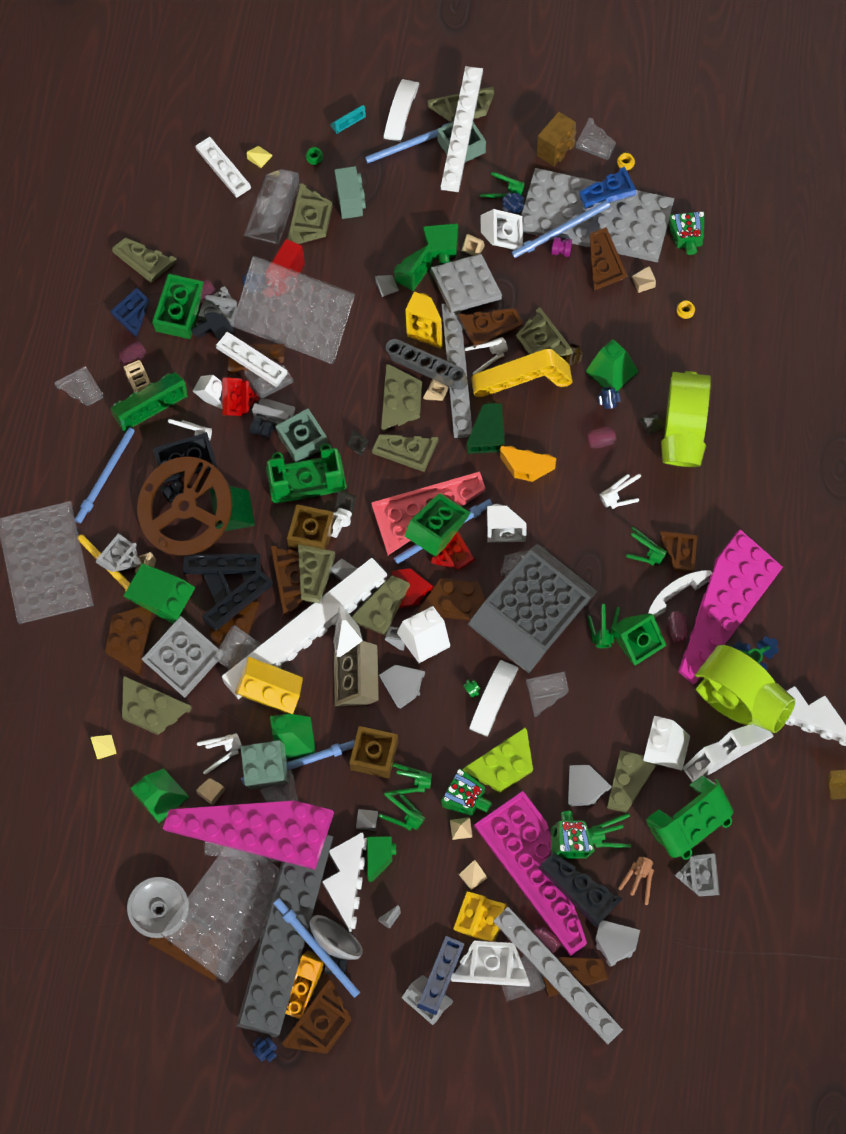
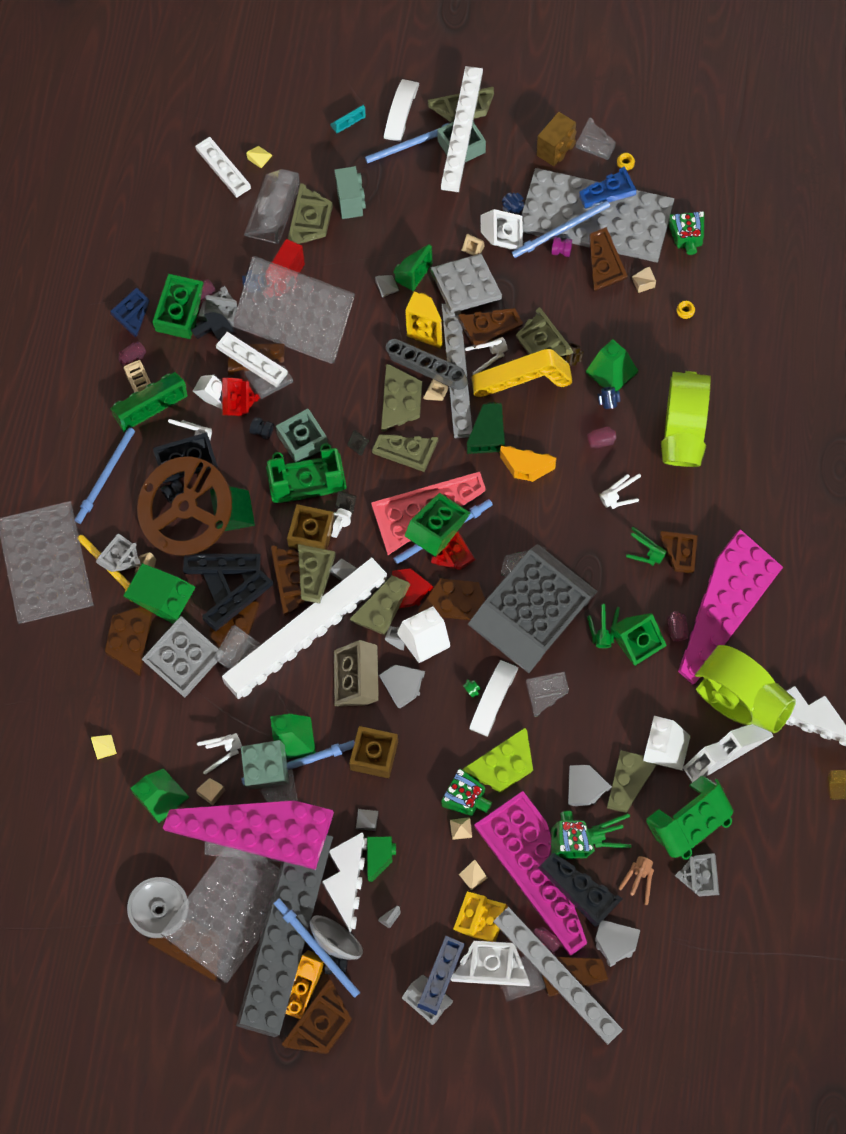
(80, 386): clear wing -> none
(143, 260): olive wing -> none
(150, 707): olive wing -> none
(264, 1049): dark blue gear -> none
(269, 686): yellow slope -> none
(273, 411): light grey panel -> none
(314, 151): green plate -> none
(346, 633): white slope -> none
(414, 817): green plant -> none
(422, 779): green plant -> none
(443, 241): green torso -> none
(504, 525): white slope -> none
(514, 186): green plant -> none
(652, 423): clear smoke slope -> none
(694, 579): white slope -> none
(767, 647): dark blue plant -> none

